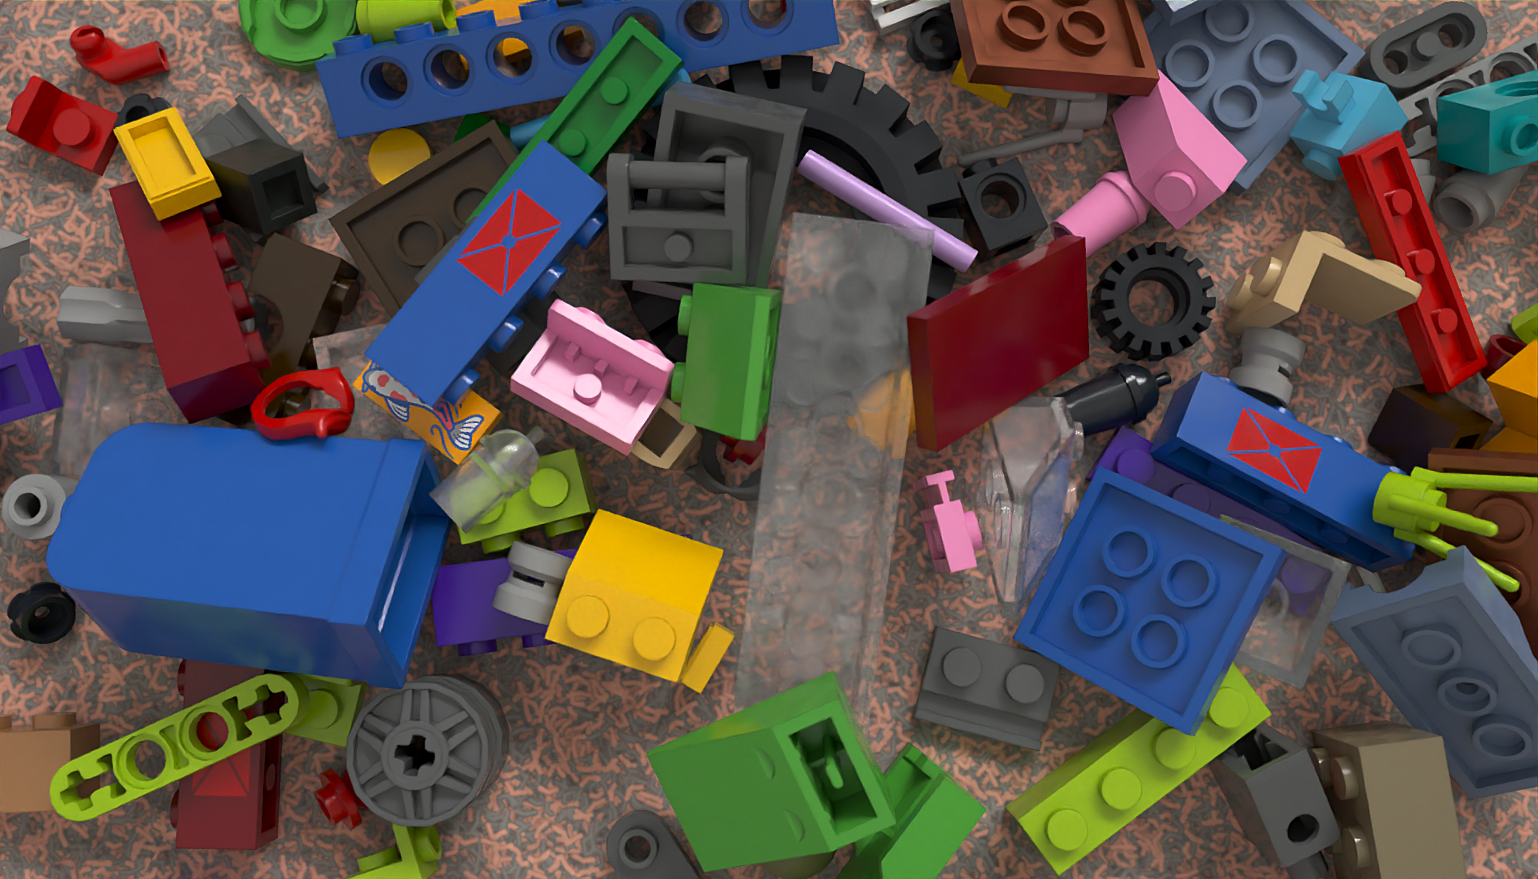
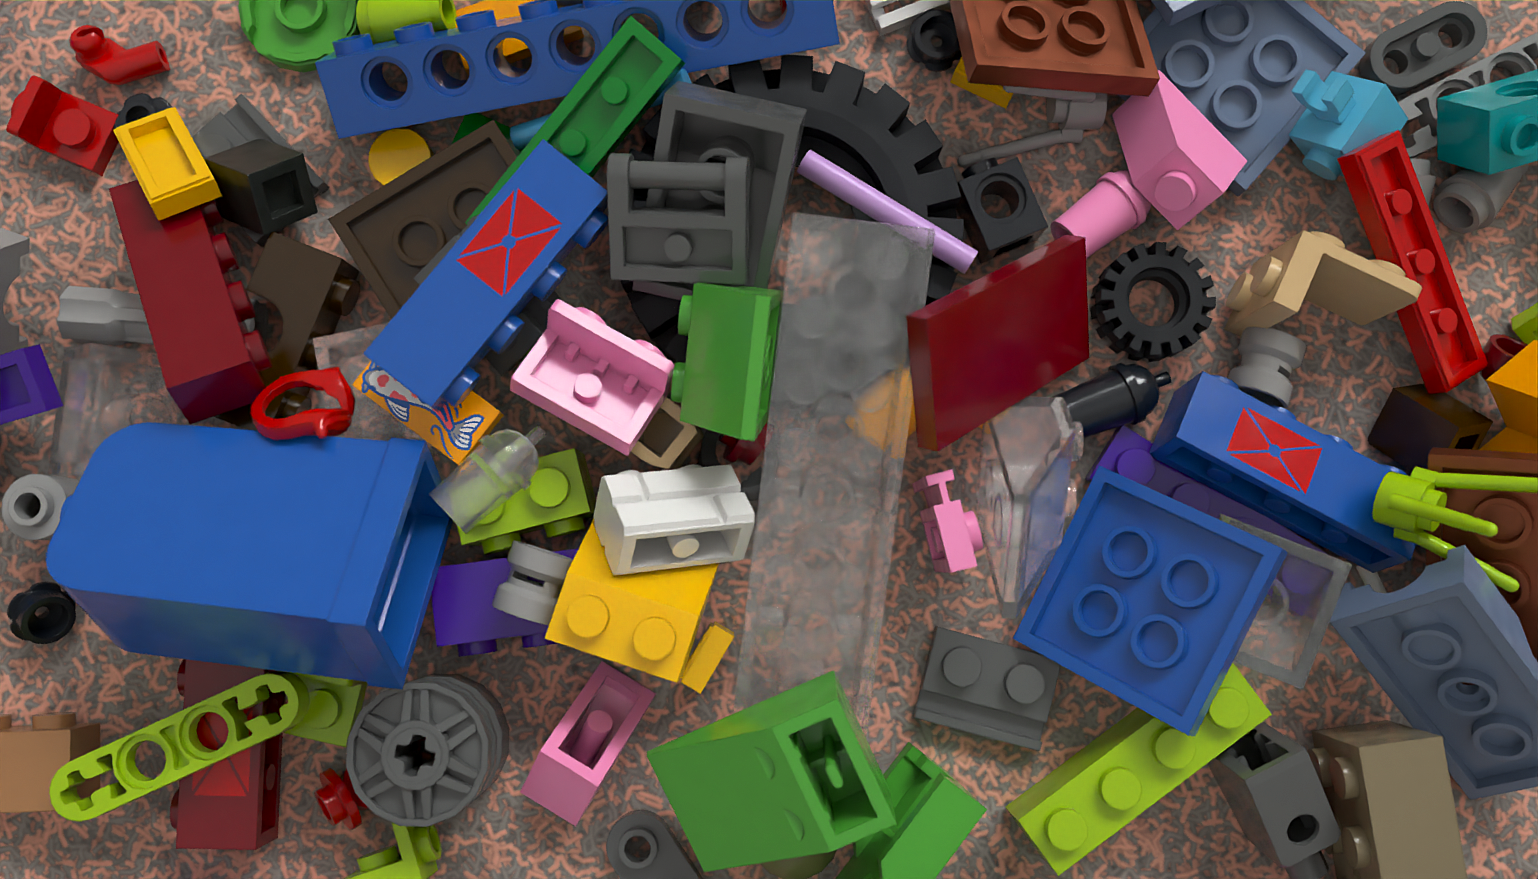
(587, 743): none -> bright pink slope
(672, 518): none -> white brick

